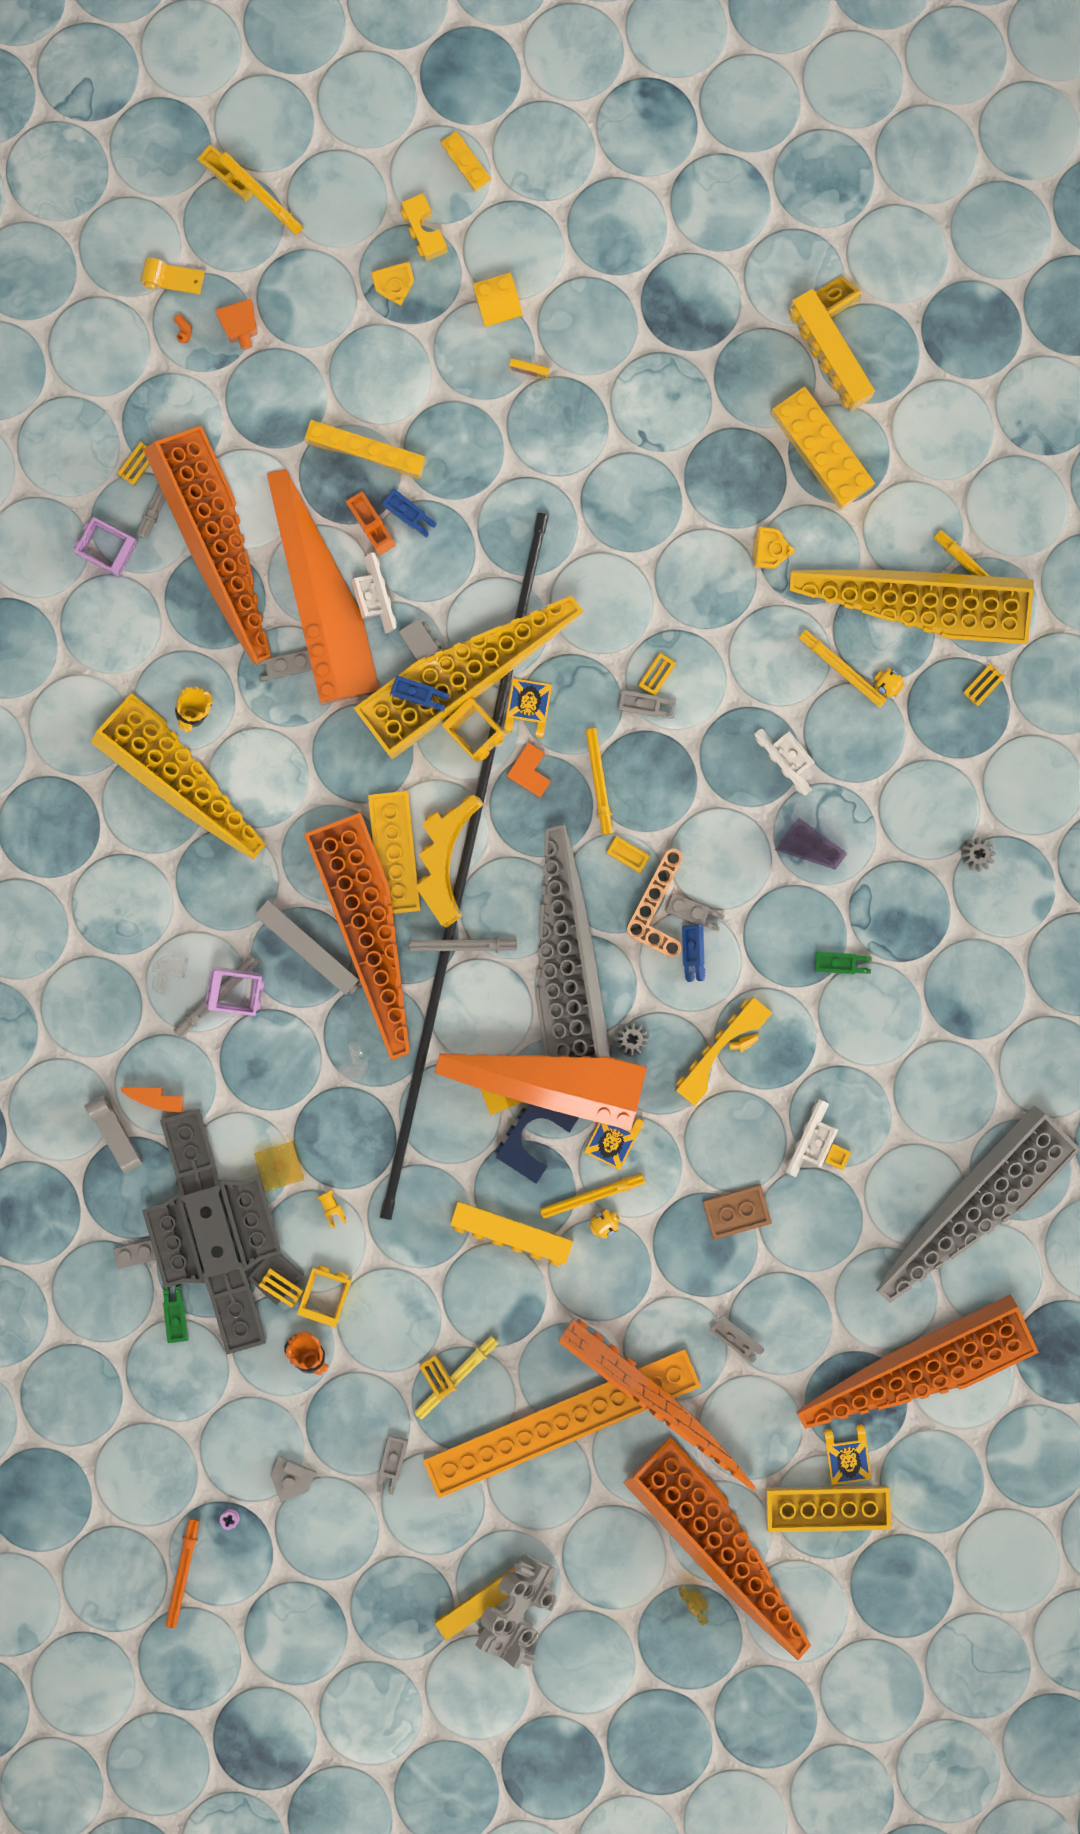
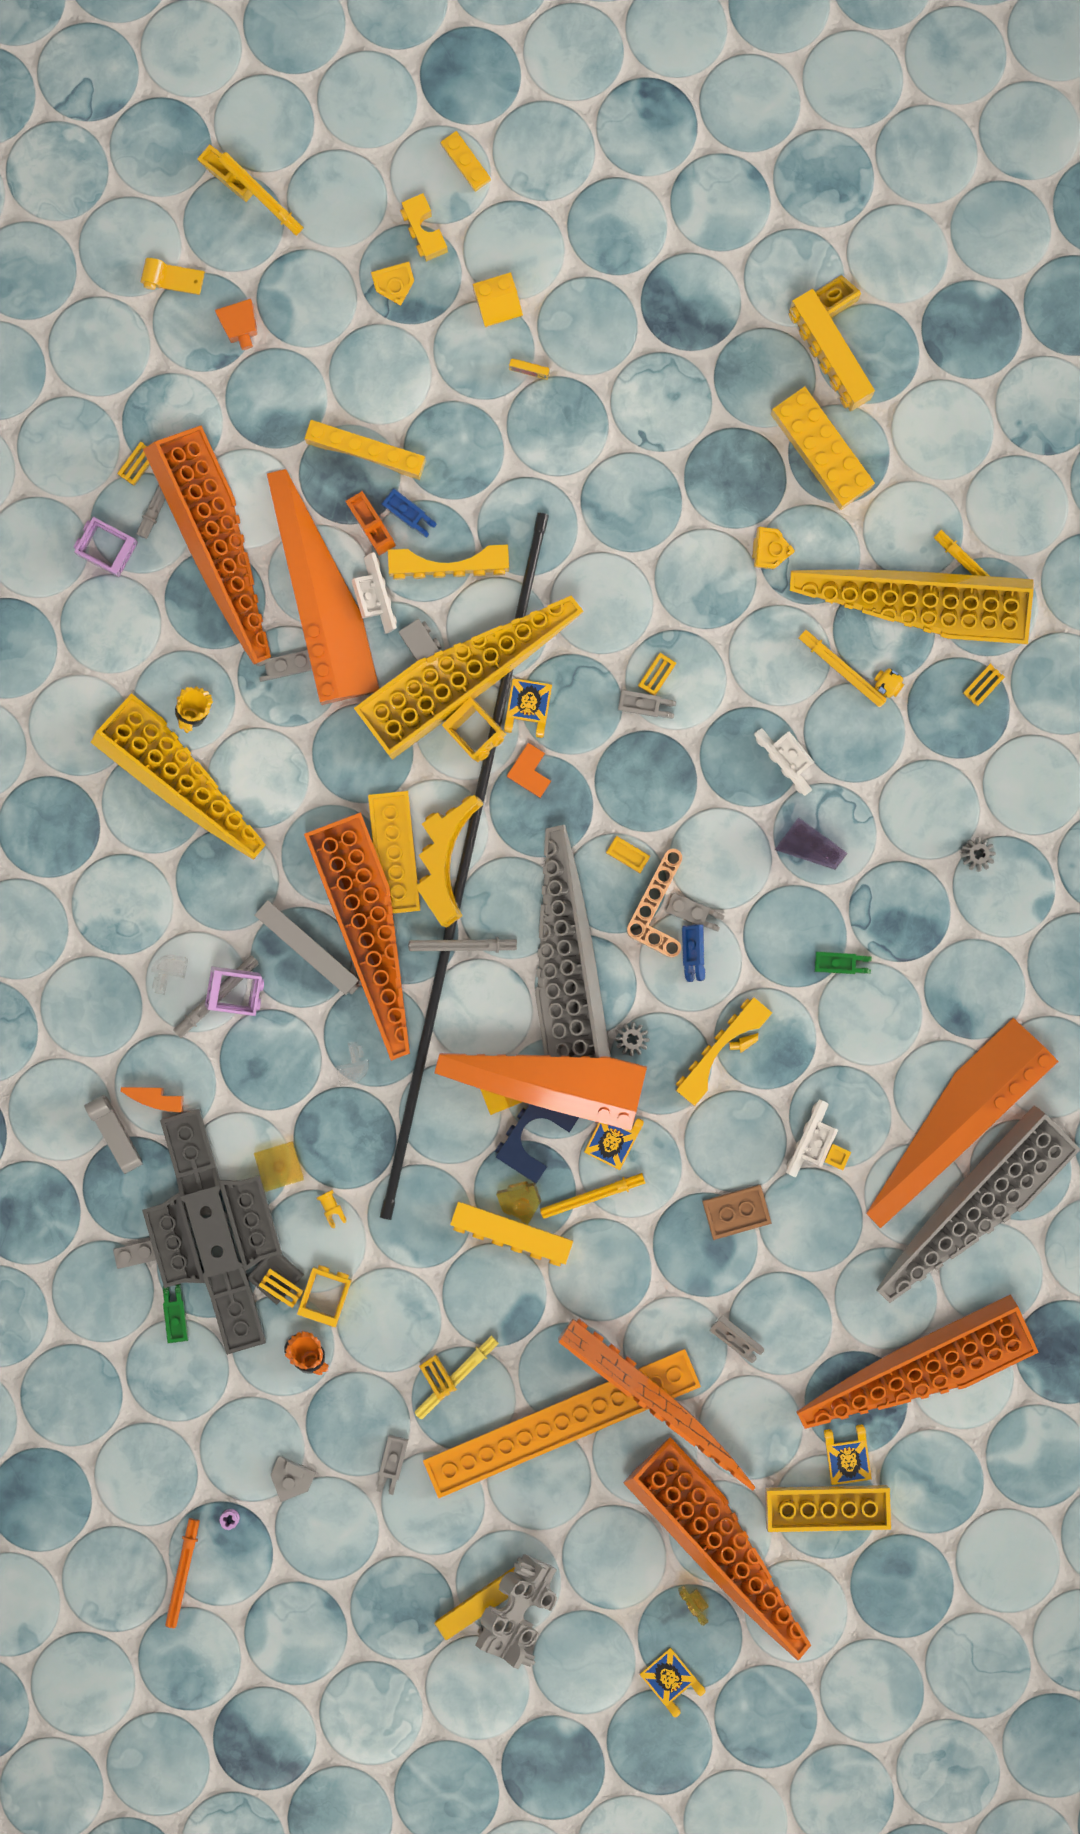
(185, 329): orange arm -> none
(406, 563): none -> yellow arch
(417, 693): blue hinge -> none
(520, 1200): none -> clear yellow plate
(599, 782): yellow axle -> none
(604, 1223): yellow head -> none
(670, 1678): none -> flag
(965, 1110): none -> orange wedge

